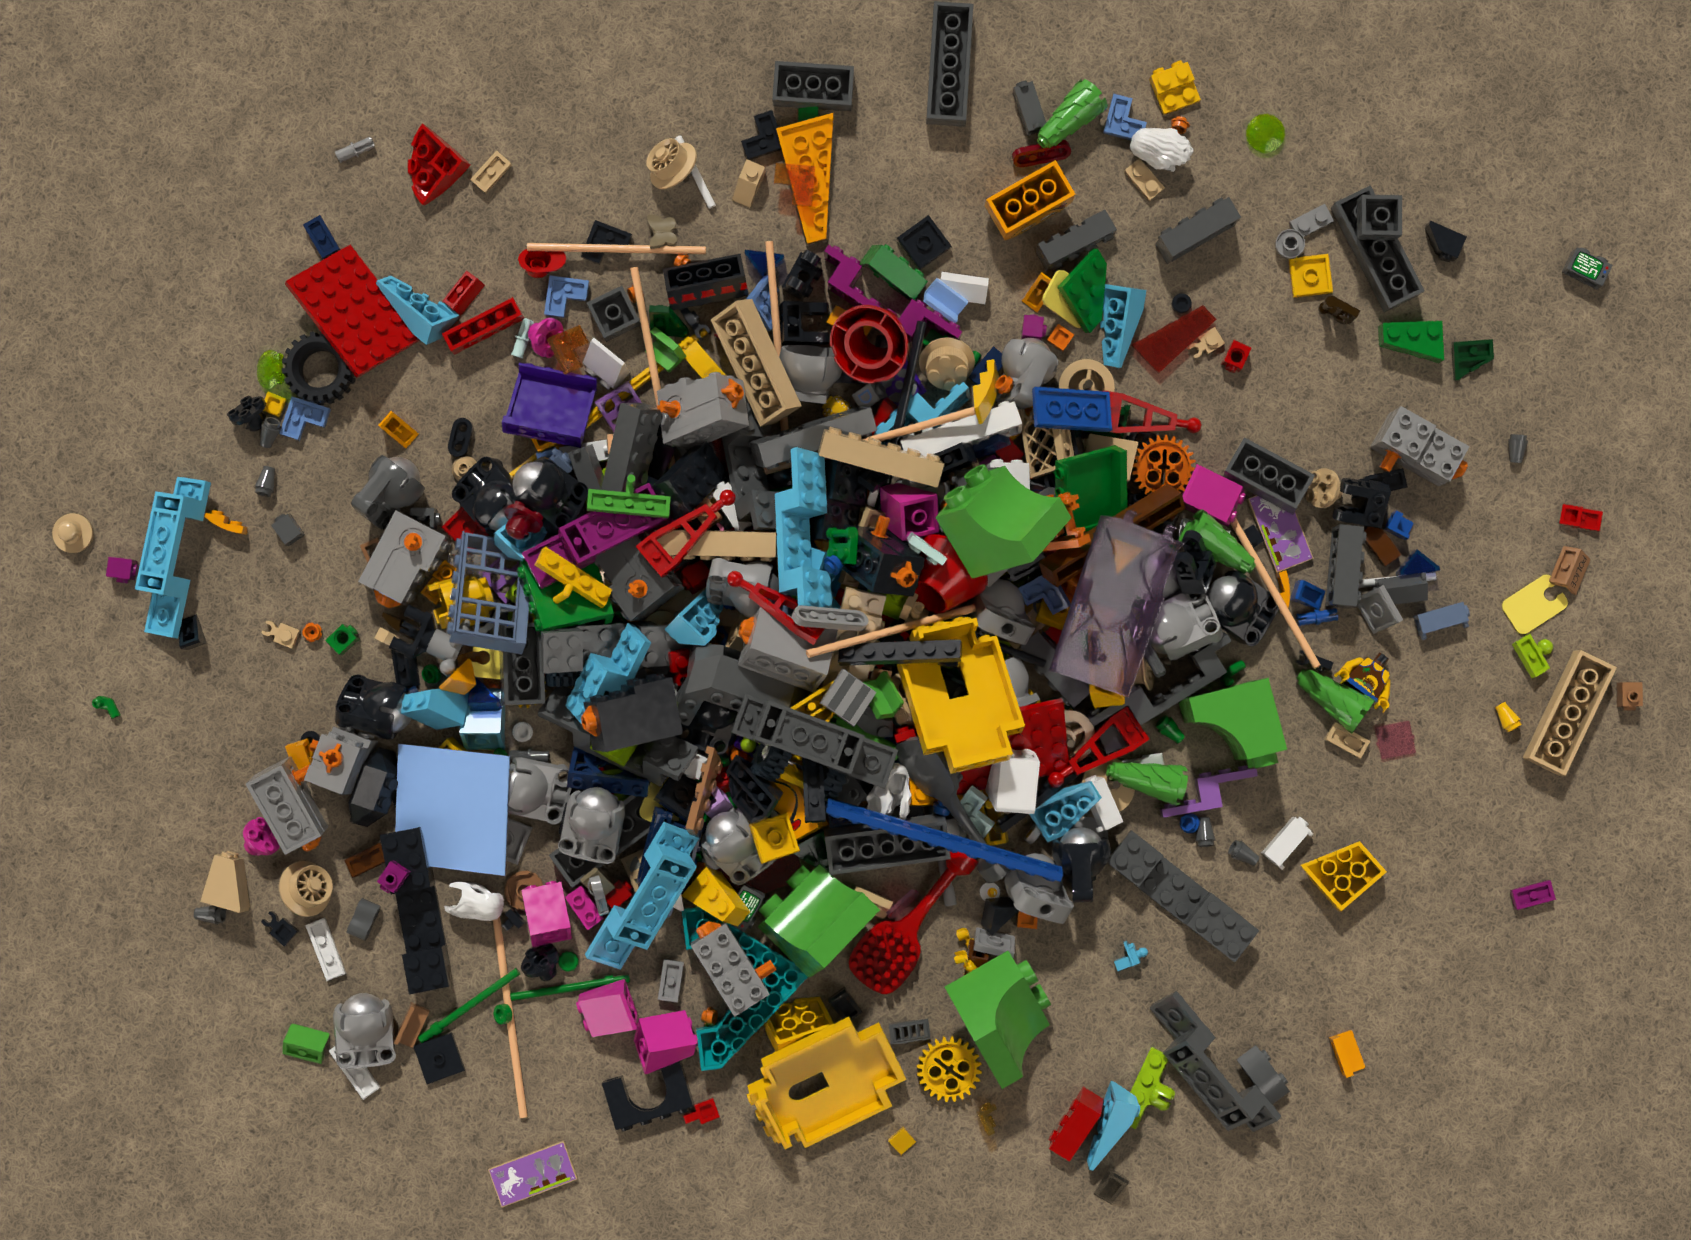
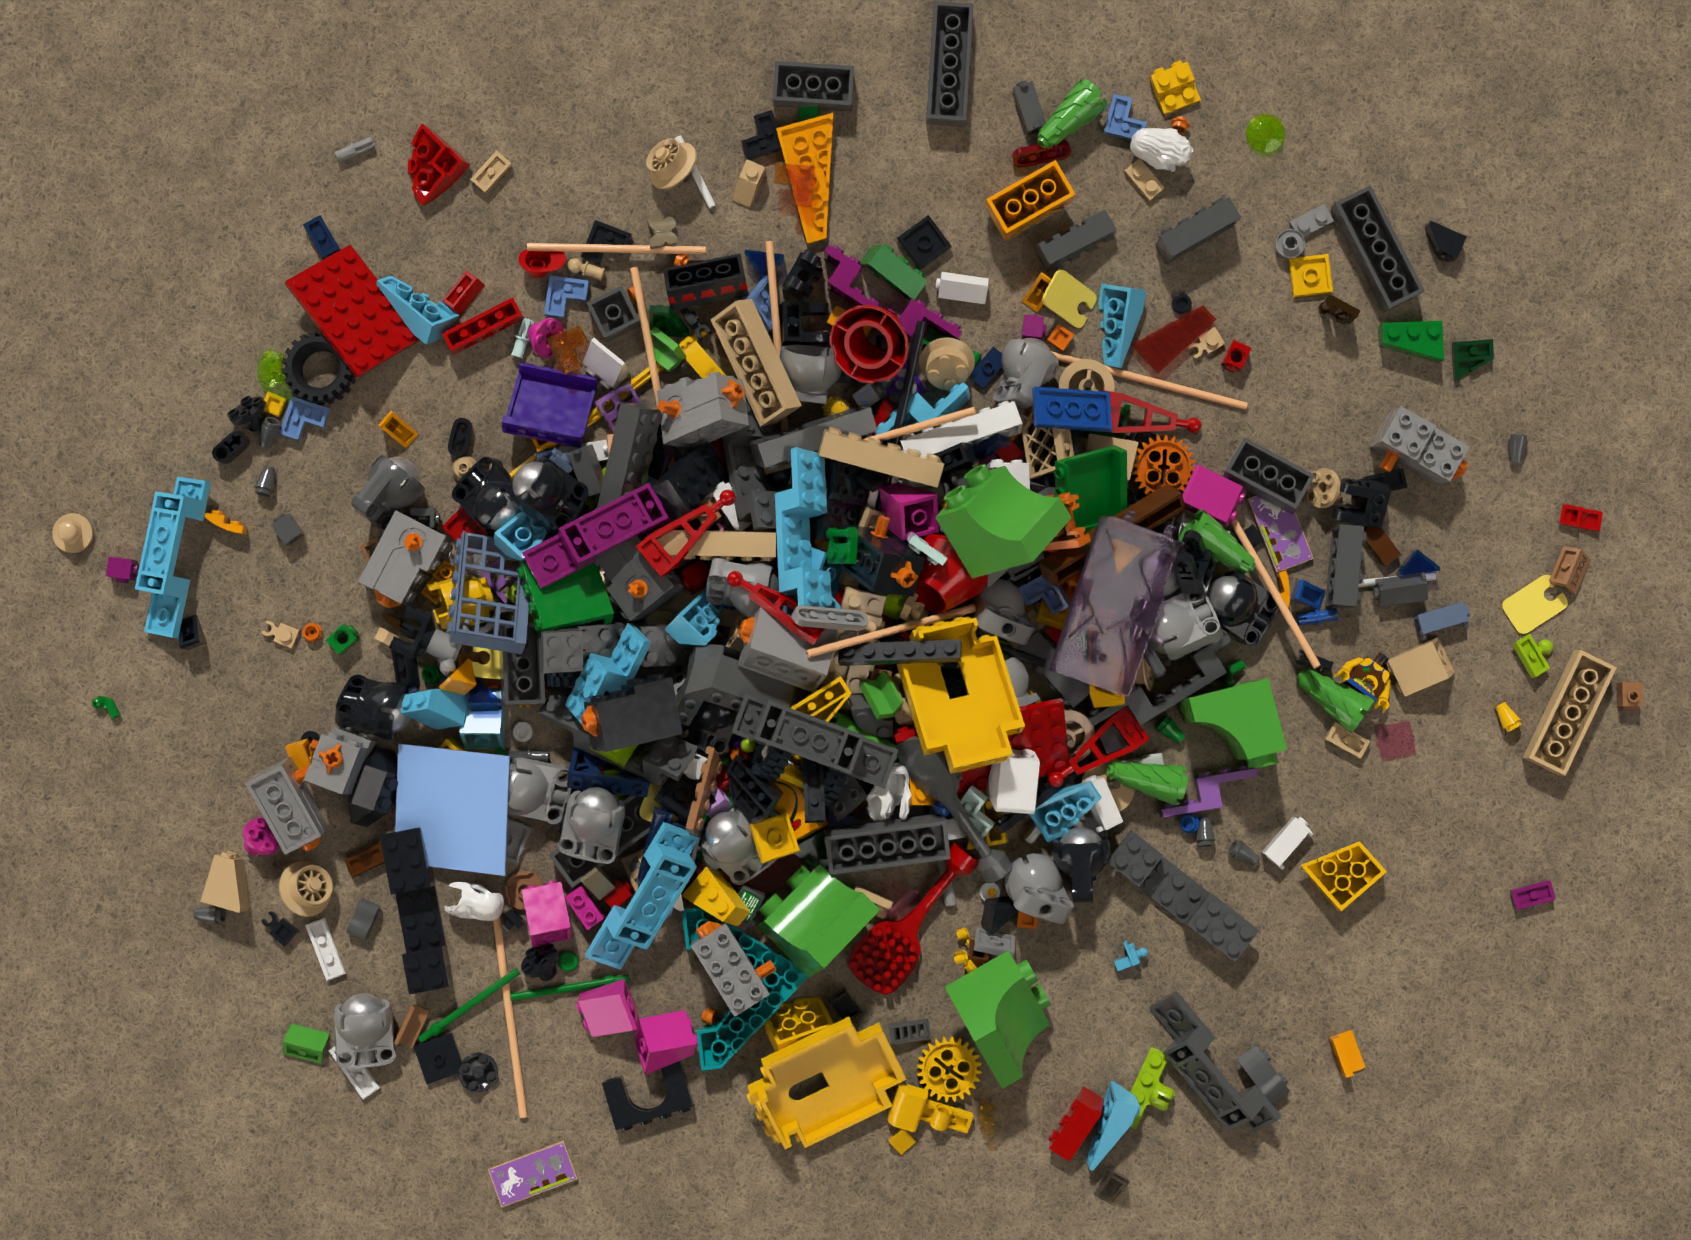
(231, 440): none -> black beam
(393, 877): magenta brick -> none
(478, 1072): none -> black dish
(502, 1014): green tile -> none
(522, 520): dark red plate -> none
(572, 578): yellow plate -> none
(575, 265): none -> tan pin
(598, 894): light grey piece -> none
(628, 502): bright green plate -> none
(670, 980): light grey plate -> none
(679, 663): red plate -> none
(705, 1112): red plate -> none
(832, 564): blue plate -> none
(848, 697): tile -> none
(912, 1105): none -> yellow plate
(939, 838): blue plate -> none
(944, 300): light blue panel -> none
(985, 393): yellow slope -> none
(1004, 384): orange plate -> none
(1085, 290): green plate -> none
(1163, 384): none -> light nougat piece
(1379, 217): dark grey brick -> none
(1379, 609): light grey tile -> none
(1399, 525): blue panel -> none
(1420, 667): none -> tan slope
(1587, 268): brick -> none

